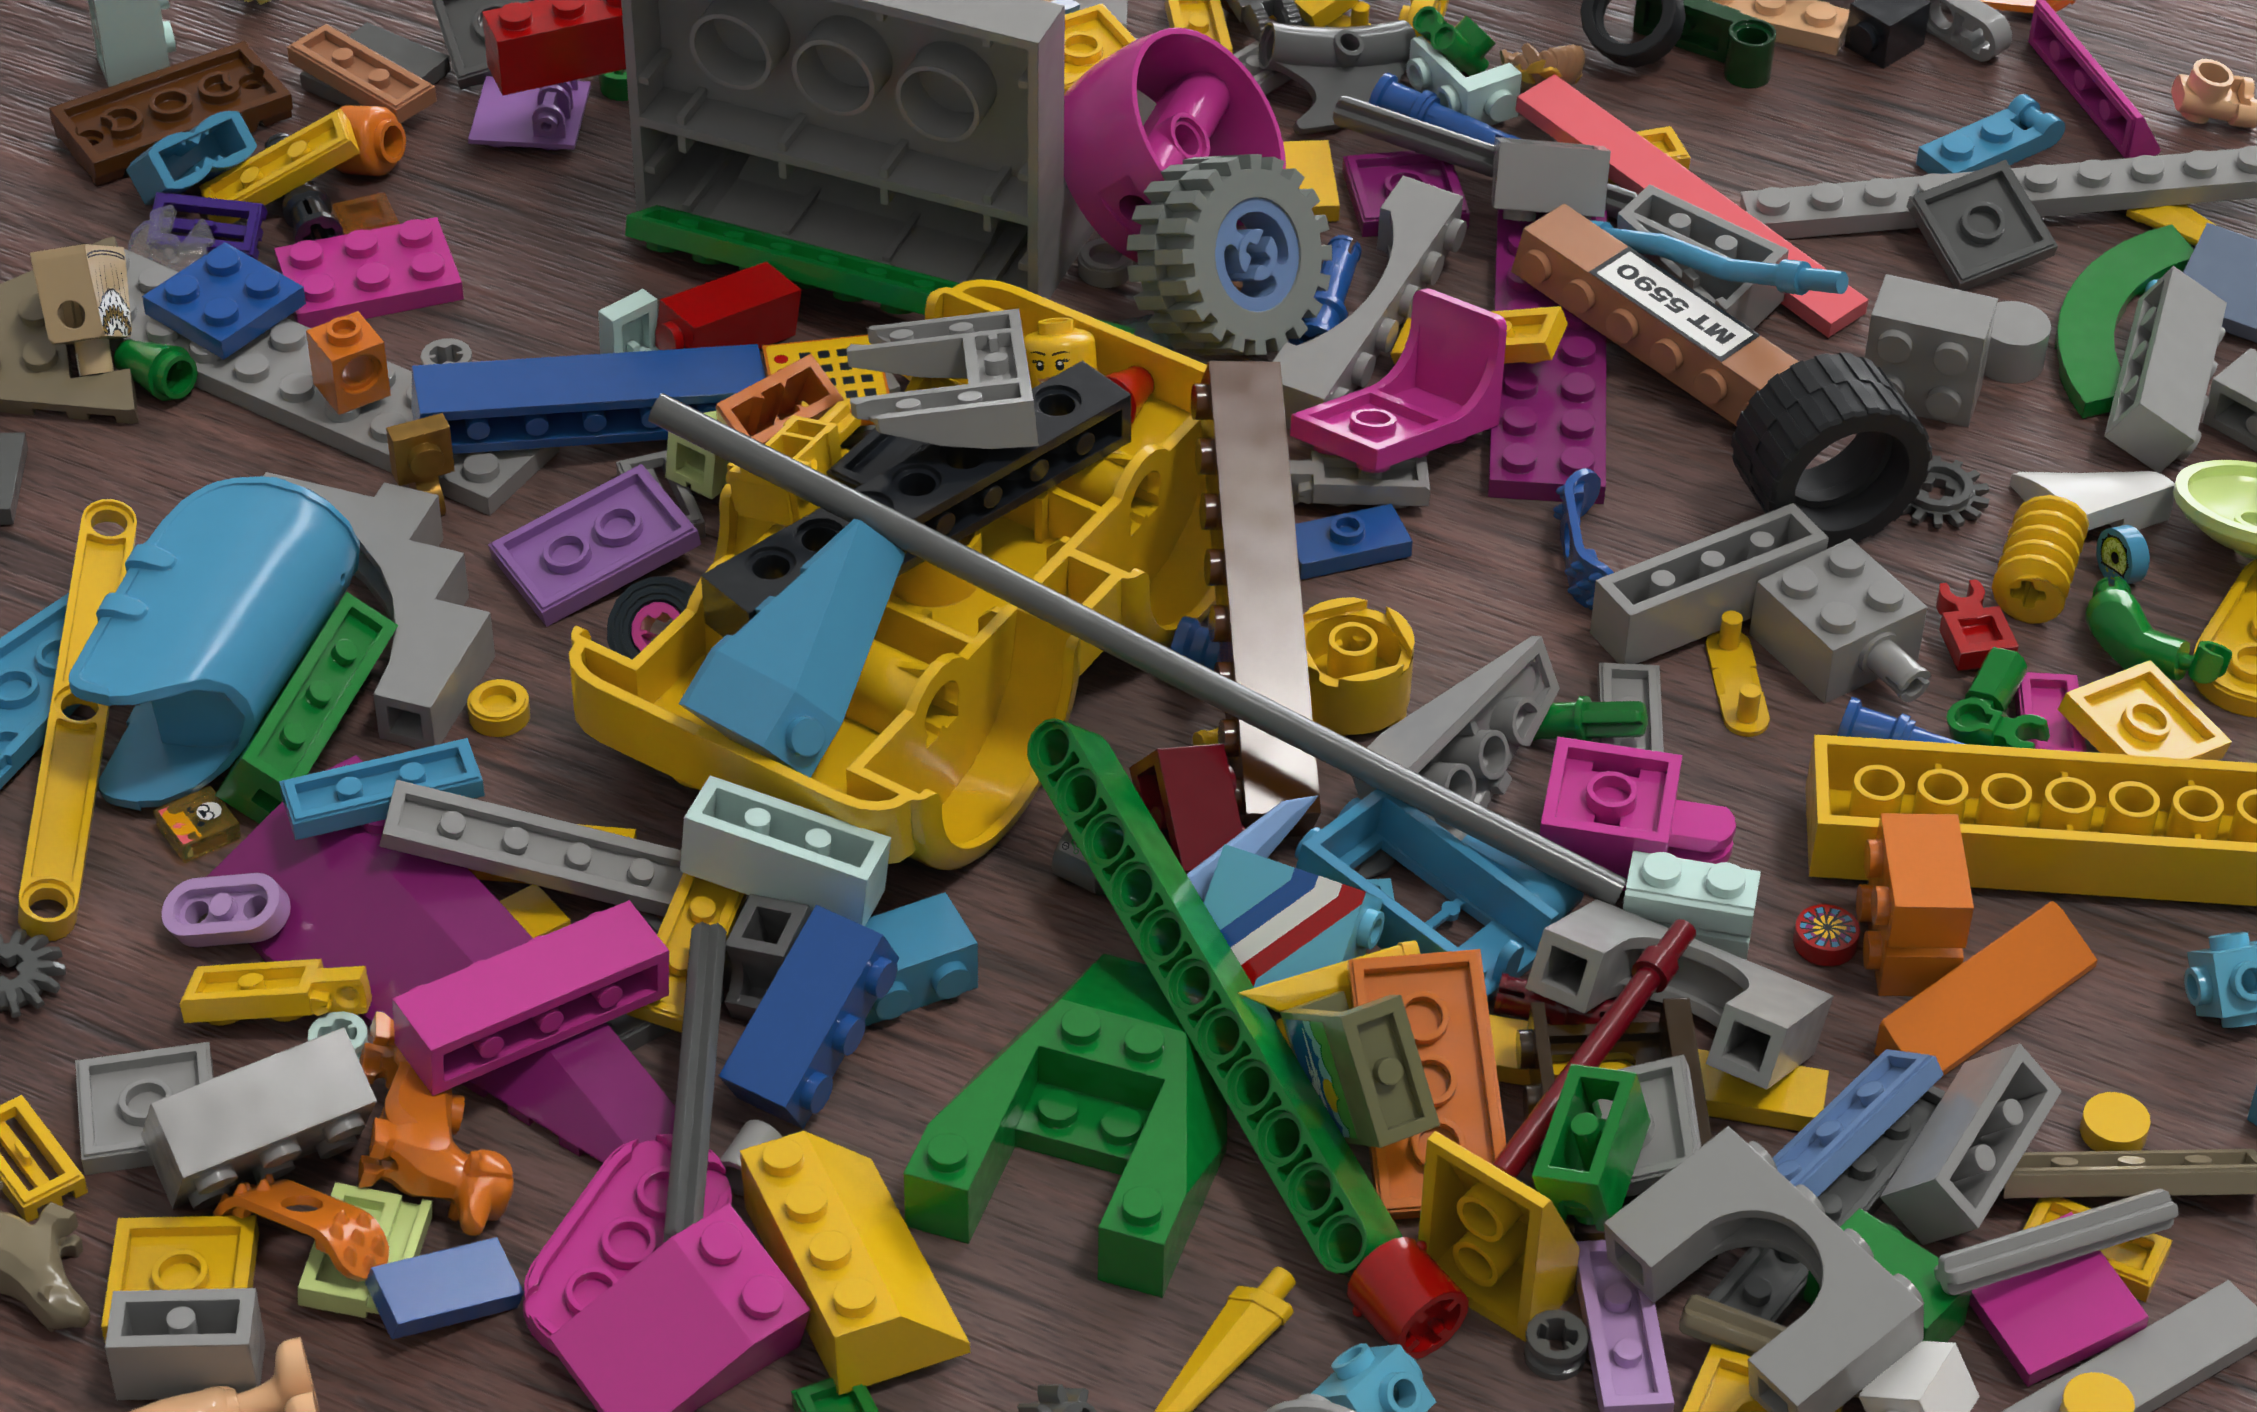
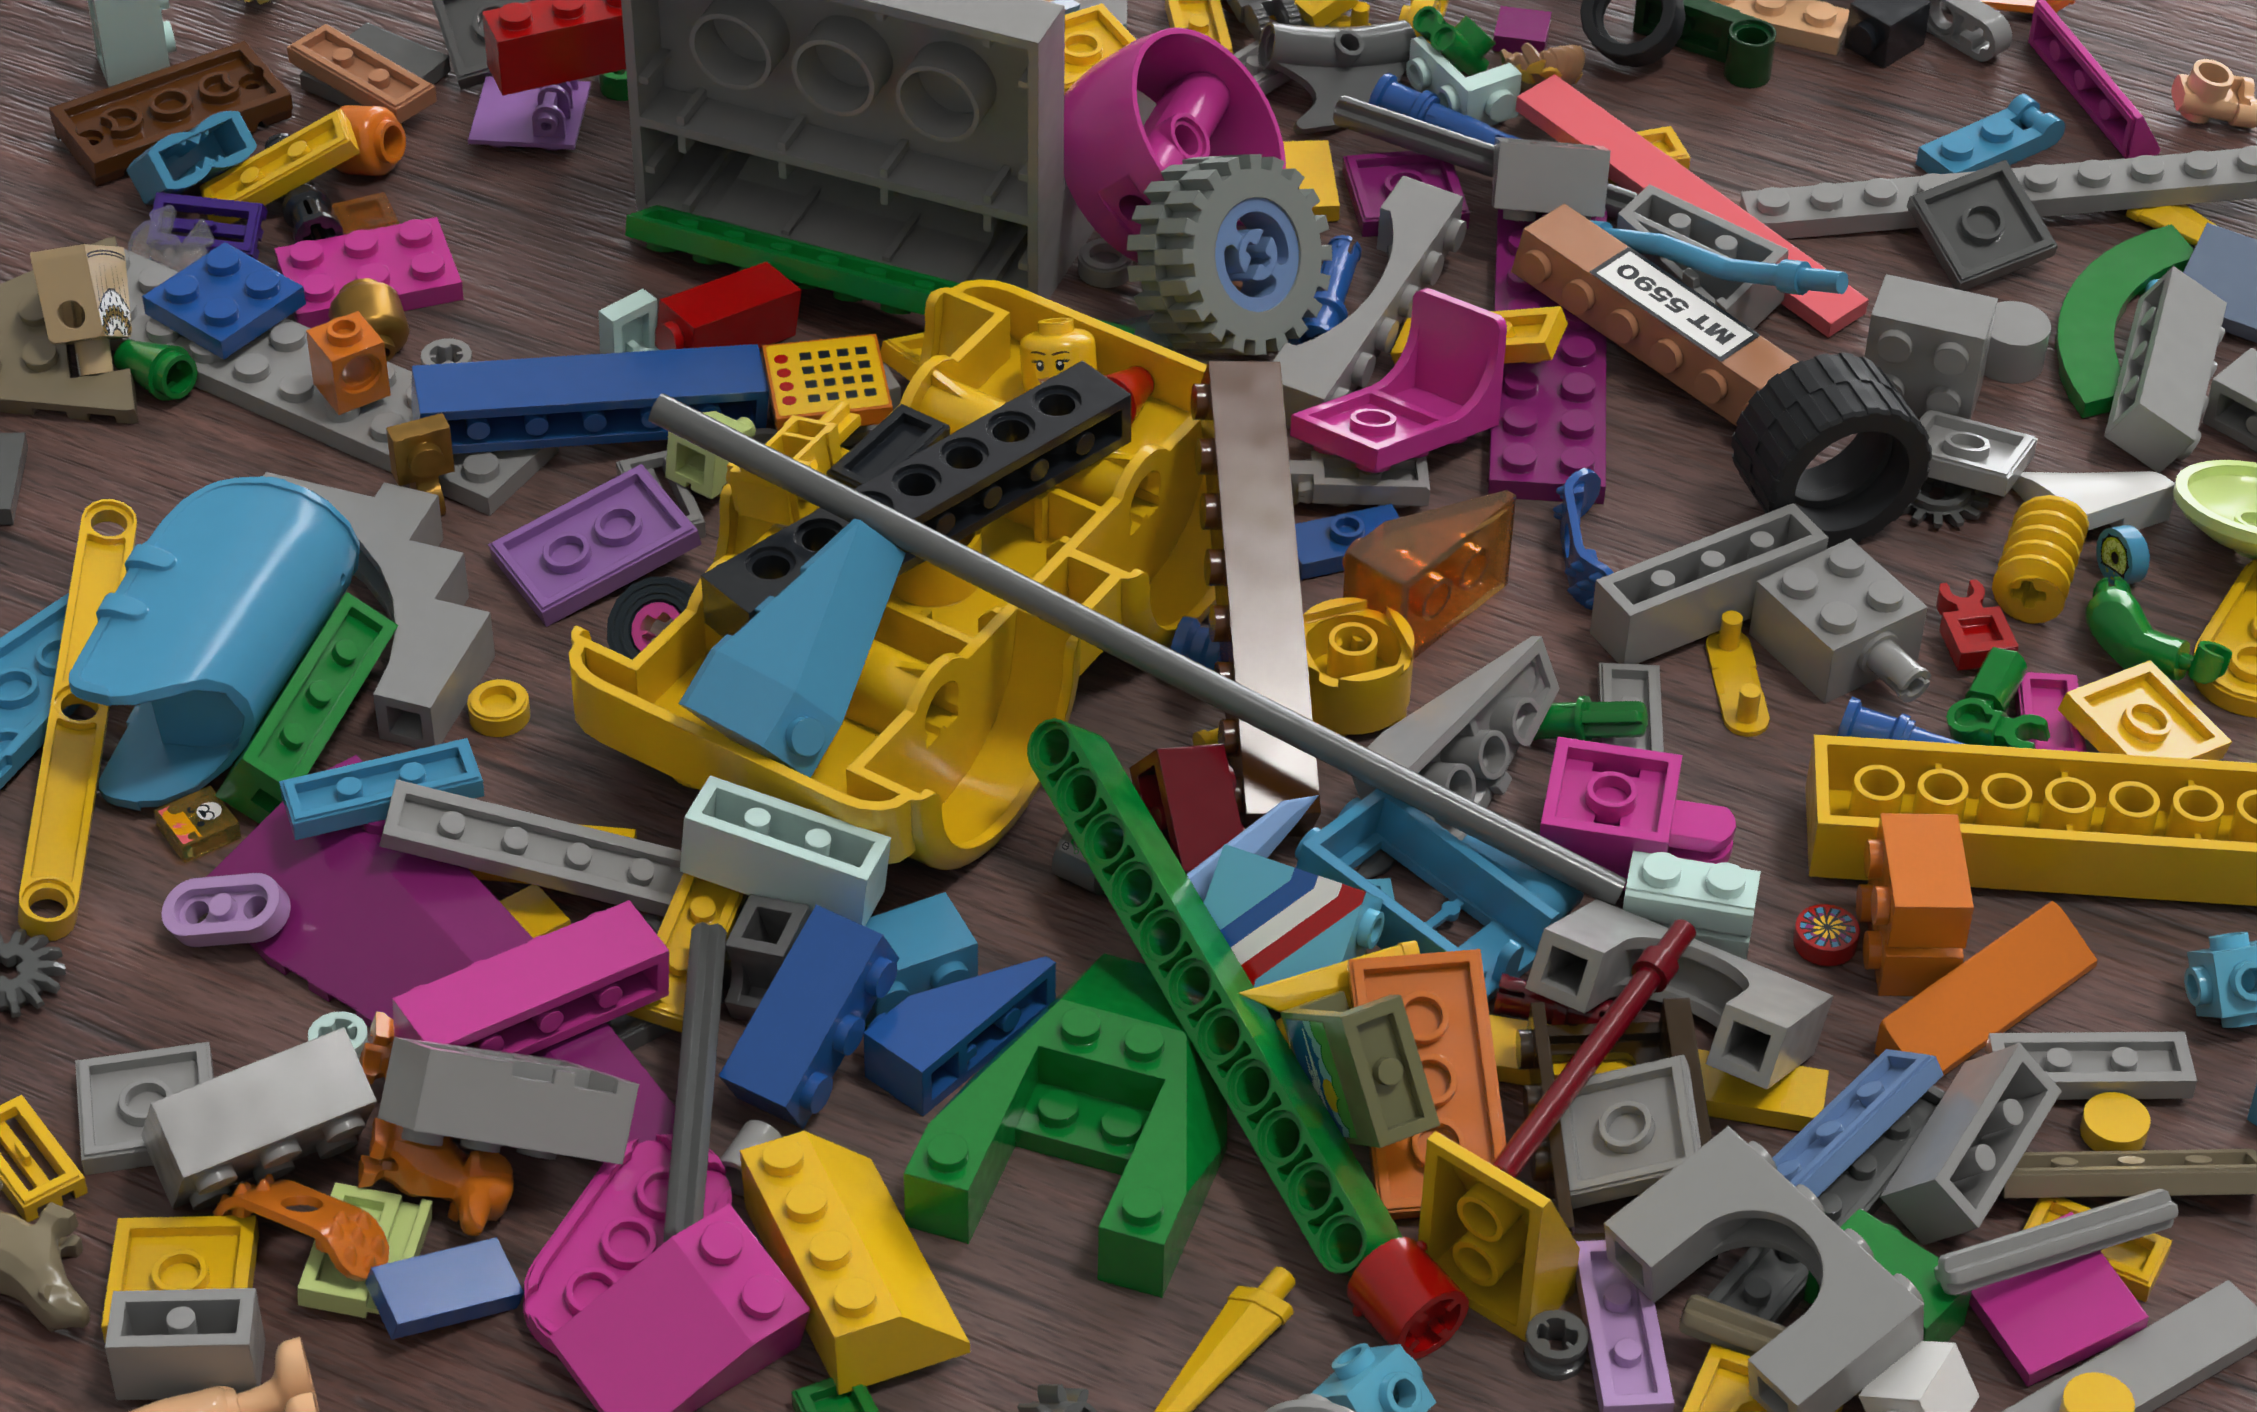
(273, 991): yellow hinge -> none
(378, 306): none -> pearl gold head
(507, 1101): none -> light grey wedge
(769, 403): orange torso -> none
(952, 1031): none -> blue slope
(981, 347): light grey wedge -> none
(1434, 564): none -> clear orange slope
(1519, 27): none -> magenta tile
(1589, 1158): green brick -> none
(1976, 452): none -> light grey tile
(2101, 1062): none -> light grey plate

